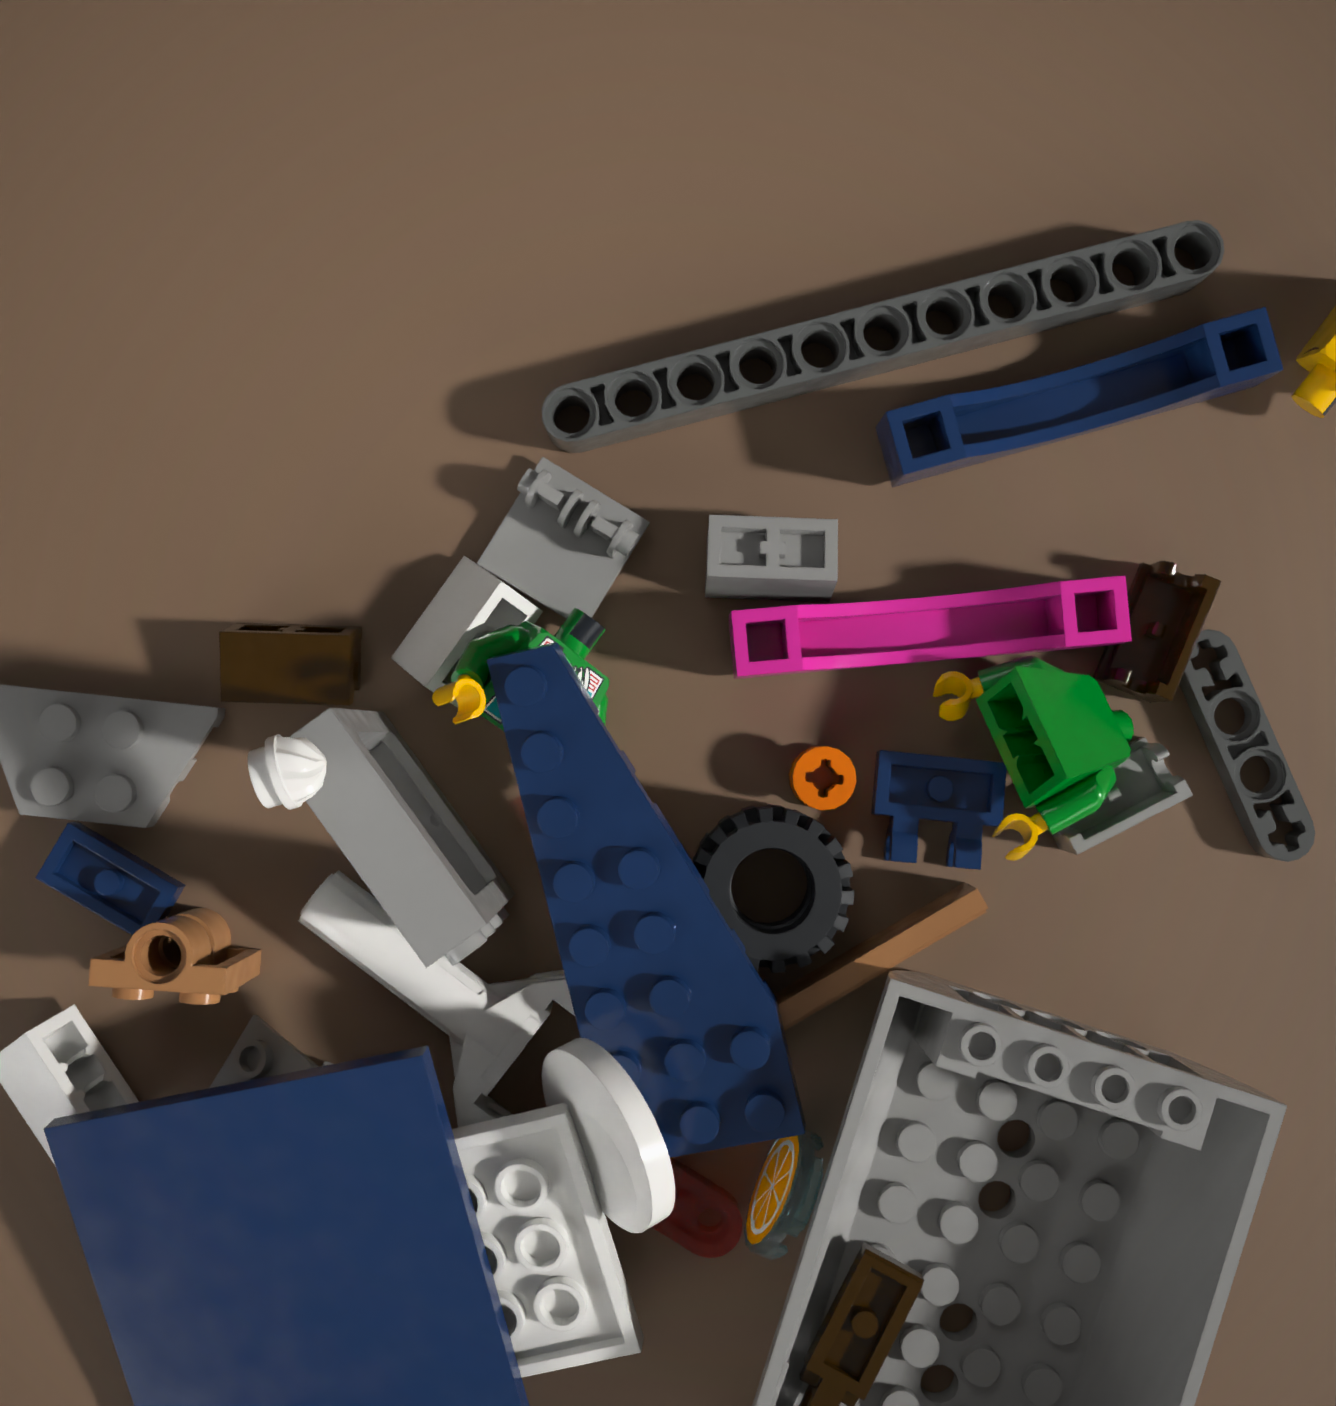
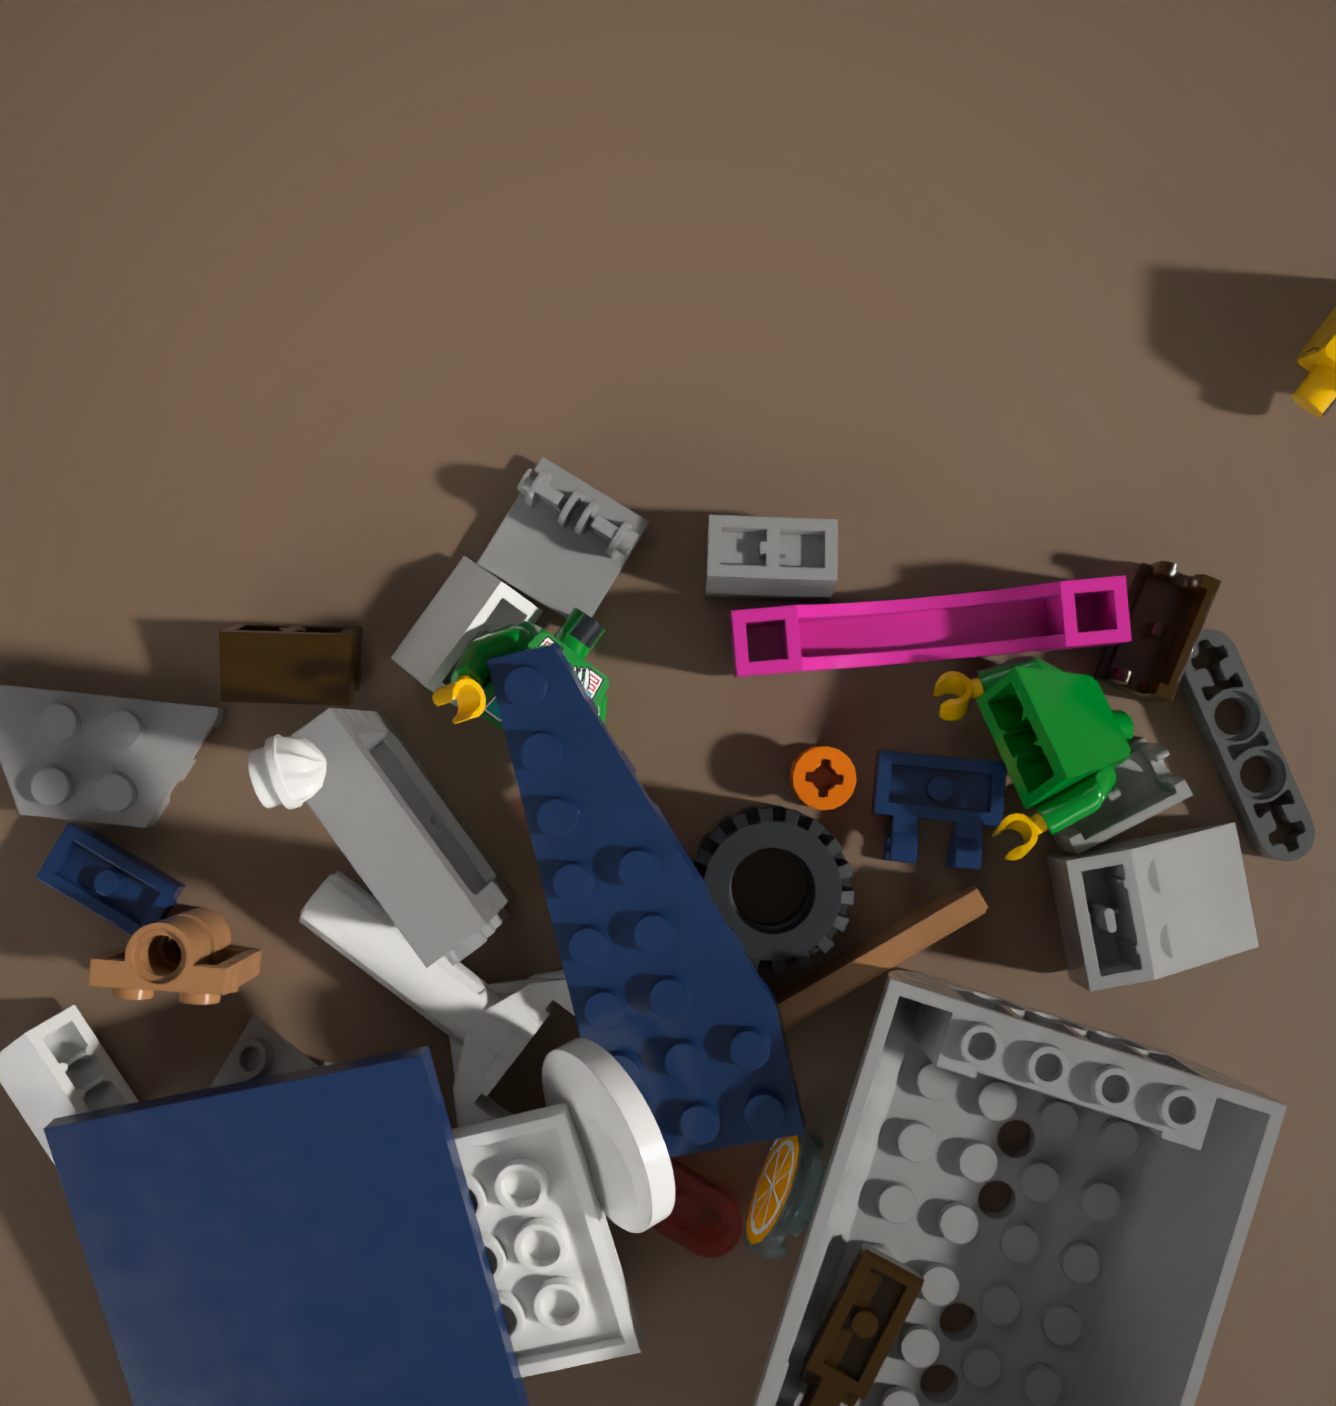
(904, 317): dark grey beam -> none
(1133, 385): dark blue arch -> none
(1152, 906): none -> light grey slope

